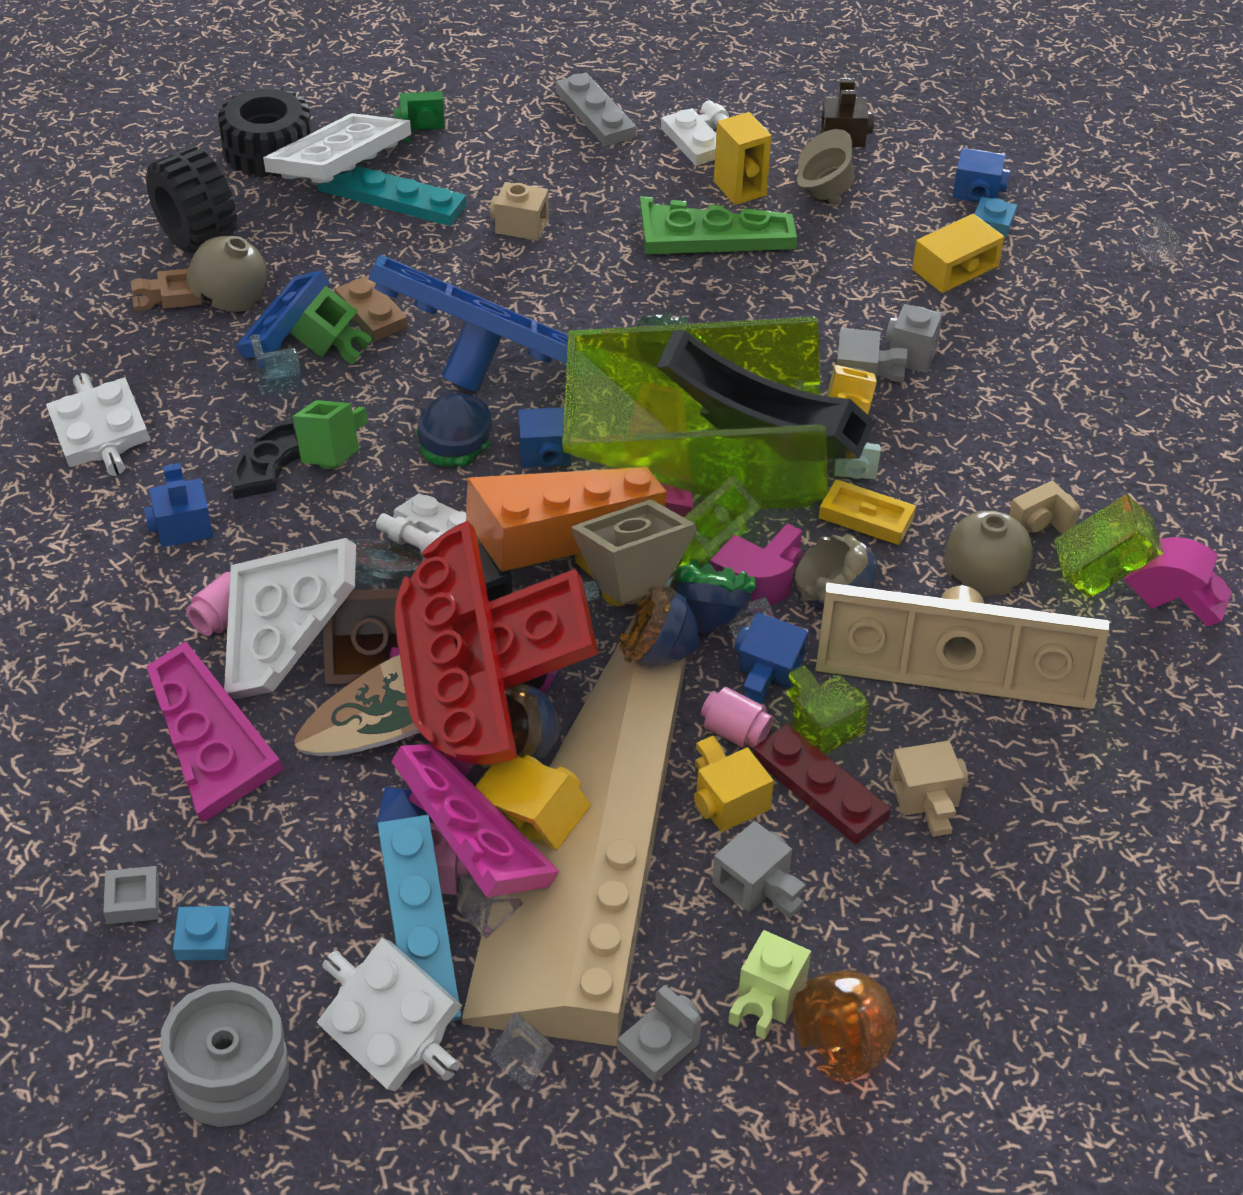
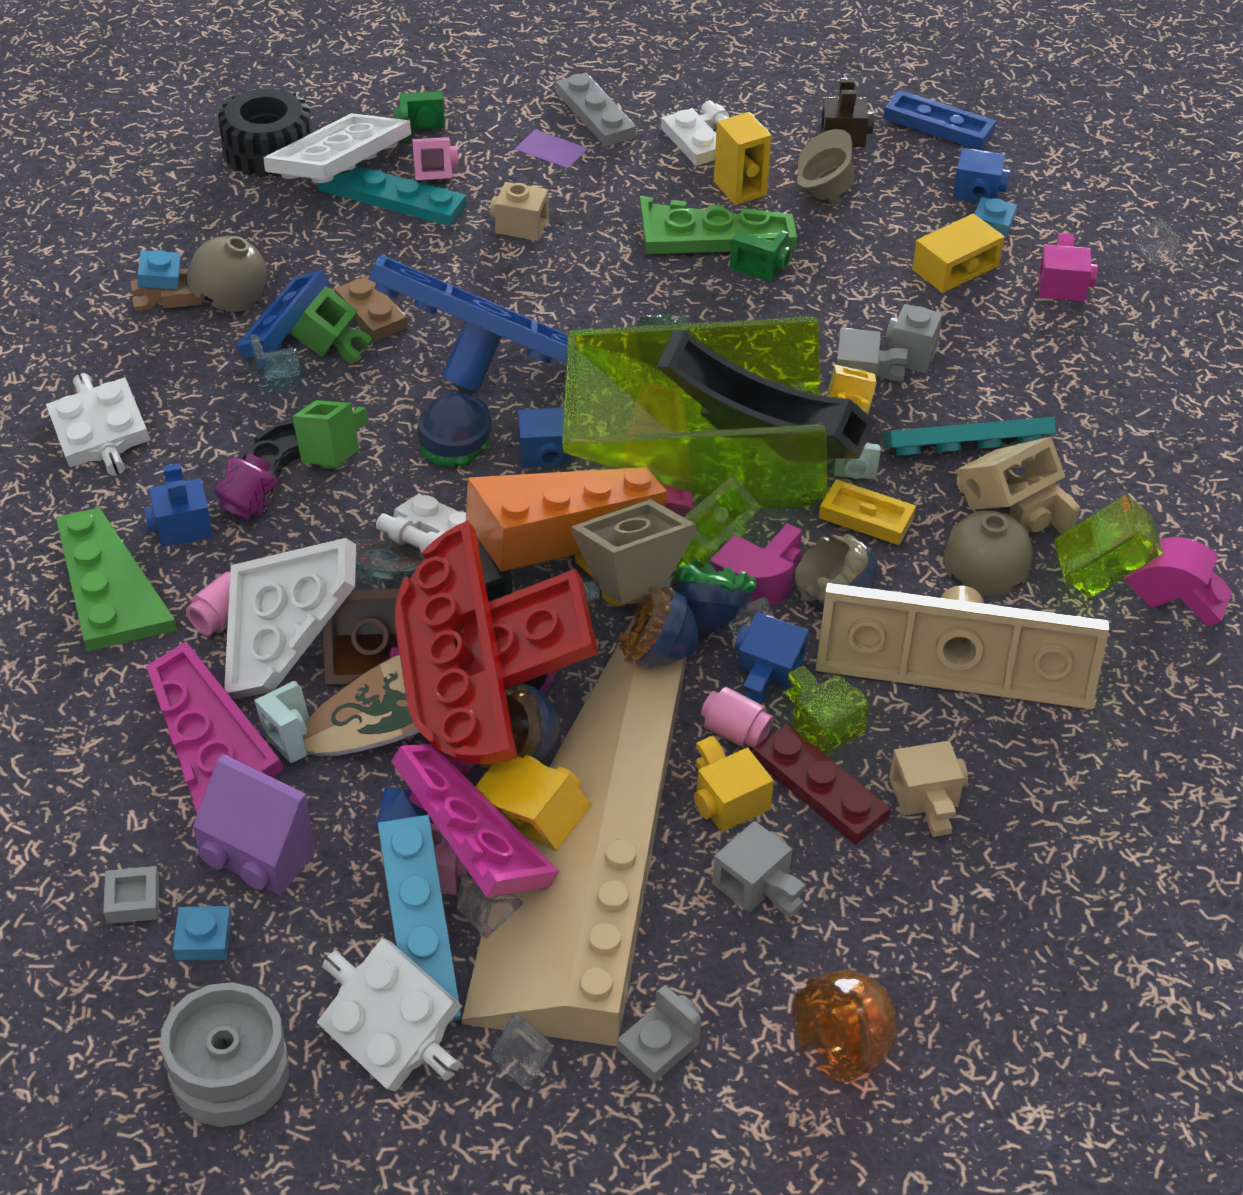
(108, 585): none -> bright green wing
(159, 269): none -> dark azure plate
(191, 198): black tyre -> none
(246, 486): none -> magenta head
(253, 826): none -> medium lavender slope
(284, 719): none -> light aqua bracket
(434, 158): none -> bright pink brick
(551, 148): none -> medium lavender sticker
(760, 256): none -> green bracket
(770, 981): yellowish green brick -> none
(939, 120): none -> blue plate
(950, 437): none -> teal plate
(993, 484): none -> tan torso
(1066, 270): none -> dark pink brick

